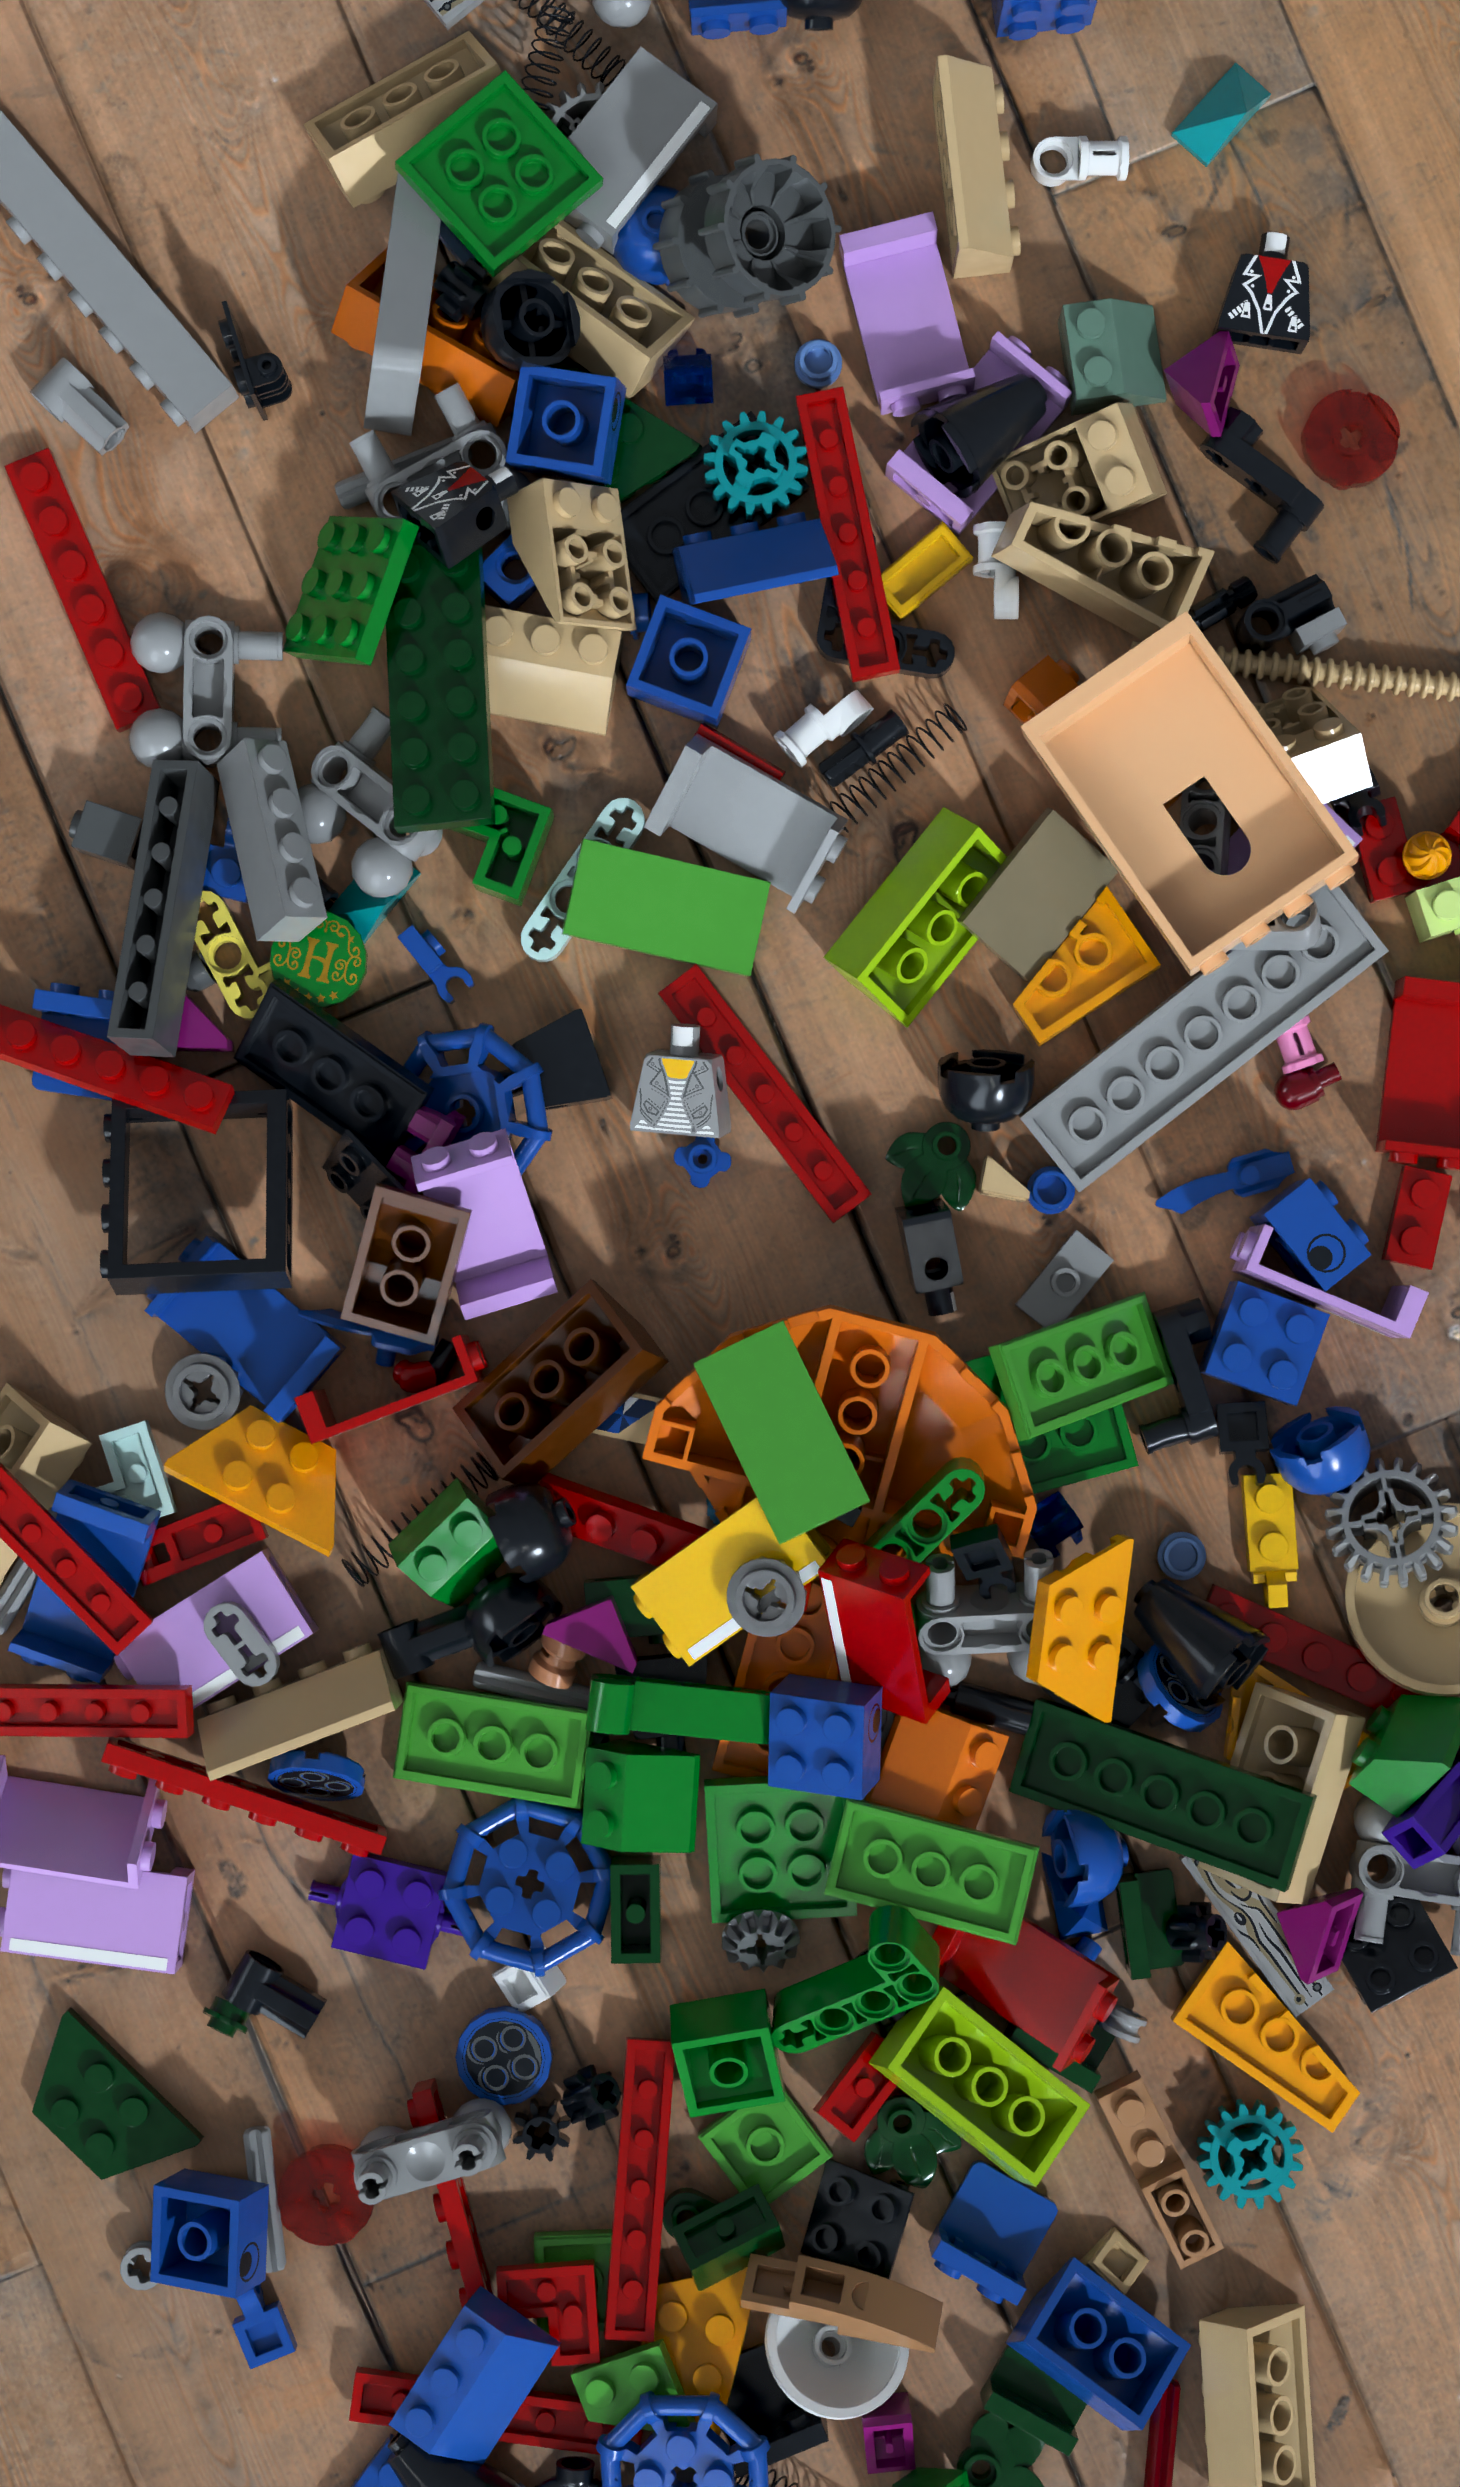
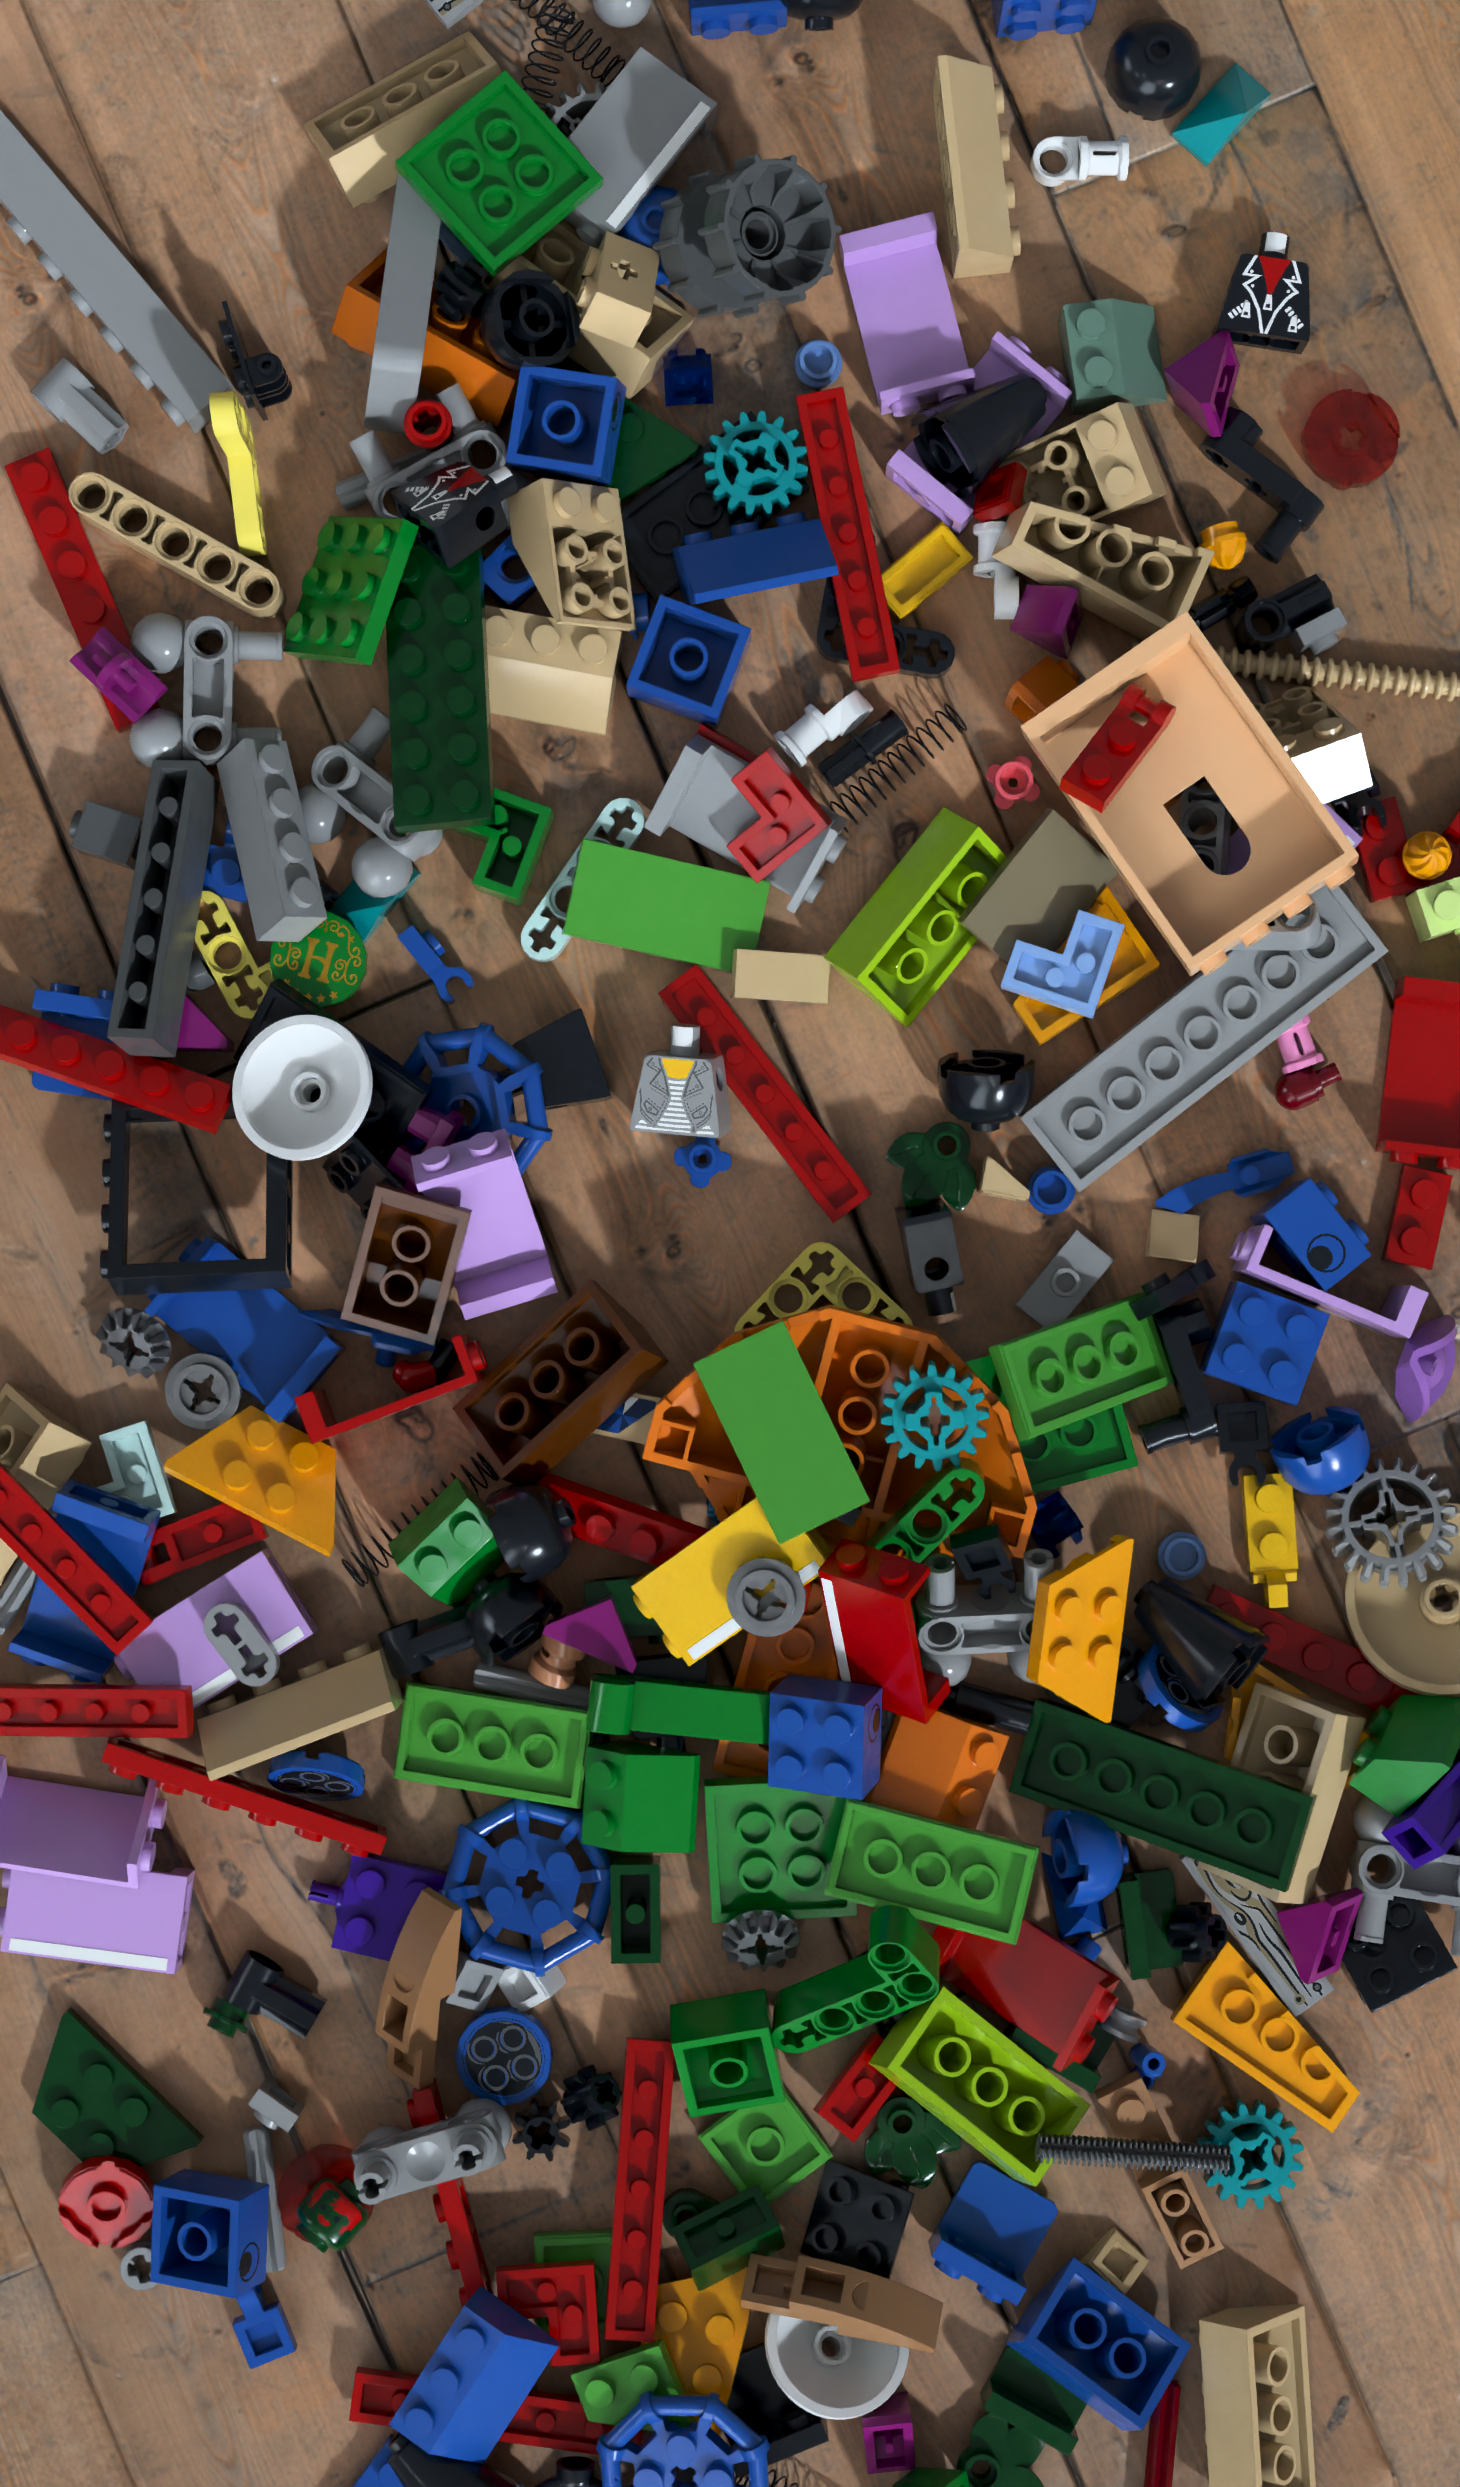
(106, 2202): none -> tile
(119, 675): none -> magenta hips
(147, 1334): none -> flat silver gear
(161, 530): none -> tan beam
(235, 436): none -> light yellow beam
(275, 2106): none -> light grey plate
(280, 1074): none -> white dish
(331, 2214): none -> dark green head
(415, 1982): none -> medium nougat slope
(427, 414): none -> red cone
(474, 1982): none -> light grey plate
(617, 289): none -> tan brick
(779, 976): none -> tan tile
(787, 815): none -> red plate
(829, 1286): none -> light yellow beam
(915, 1415): none -> teal gear
(1000, 493): none -> red tile
(1020, 771): none -> coral plate
(1049, 617): none -> magenta slope
(1071, 978): none -> light blue plate
(1116, 749): none -> red plate
(1132, 2152): none -> dark grey axle
(1148, 2063): none -> blue arm
(1153, 68): none -> black cylinder
(1163, 1291): none -> black plate
(1173, 1236): none -> tan slope
(1226, 542): none -> light orange plate
(1425, 1366): none -> medium lavender hat

